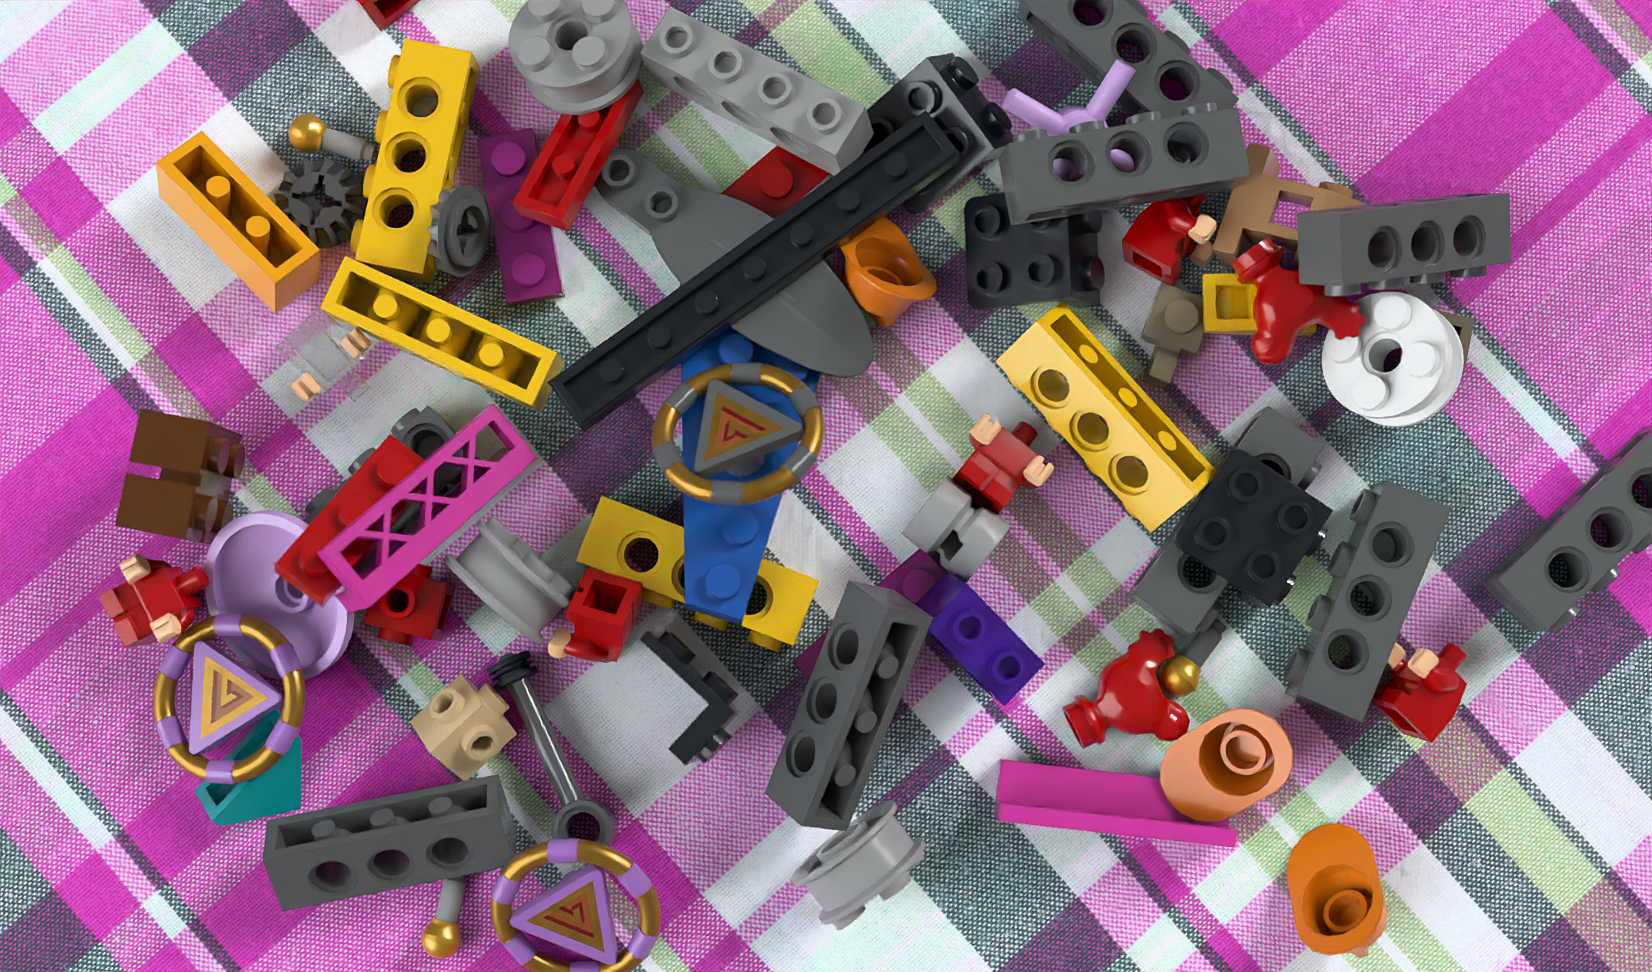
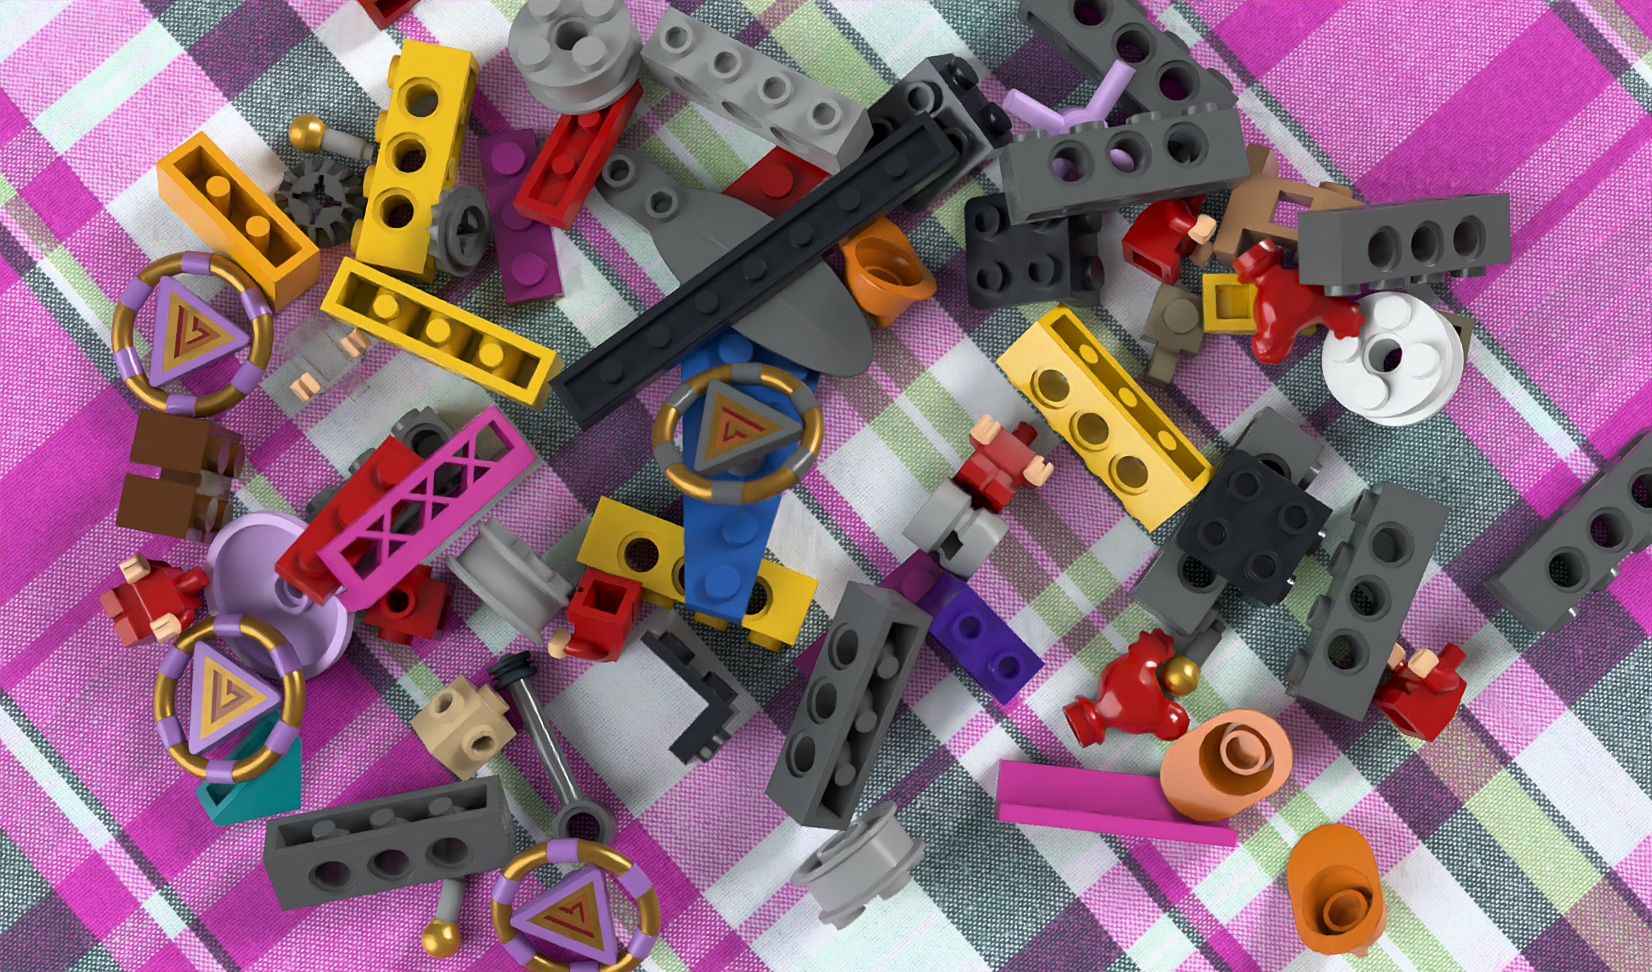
(191, 334): none -> piece

